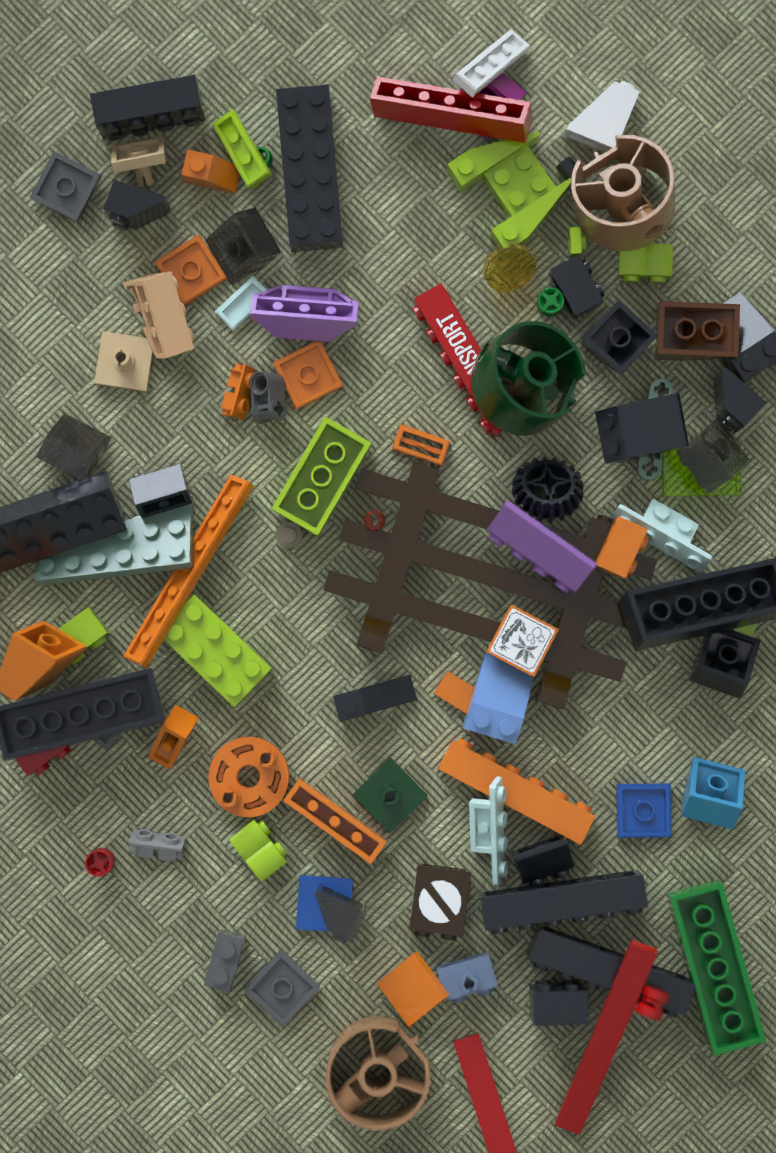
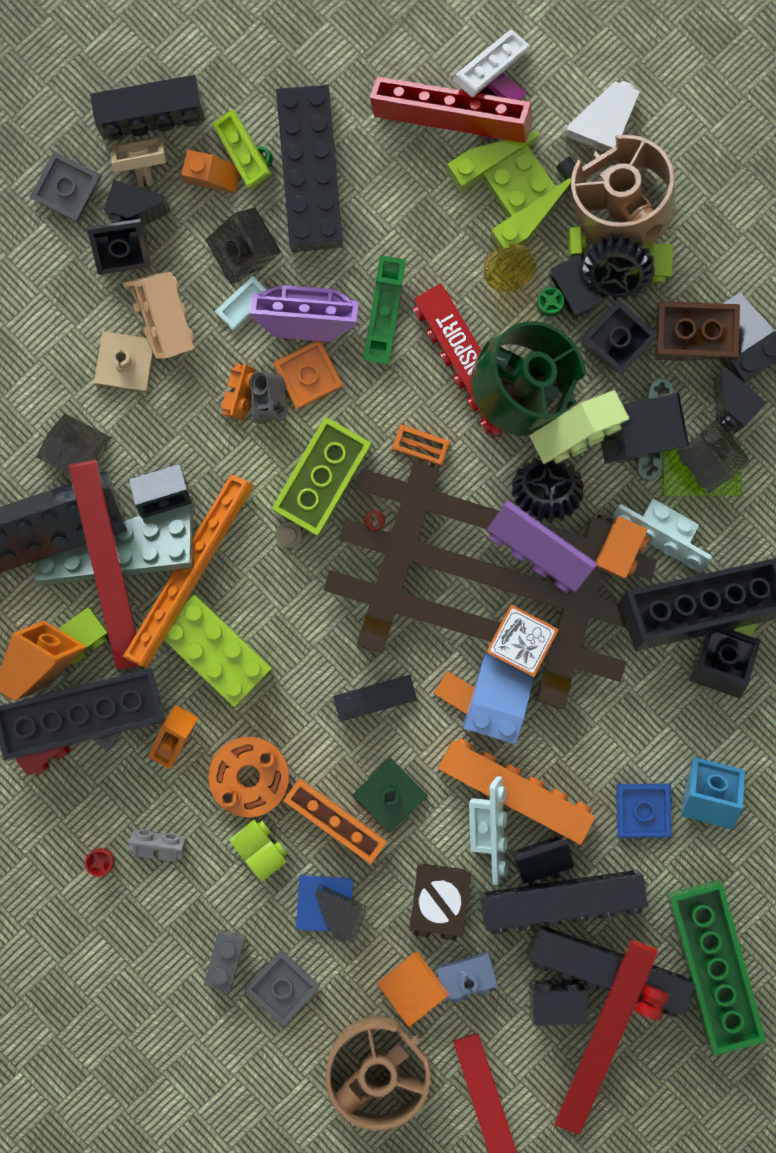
(104, 559): none -> red tile
(119, 246): none -> black slope
(193, 269): orange tile -> none
(384, 310): none -> green slope
(579, 427): none -> yellowish green brick
(620, 259): none -> black gear

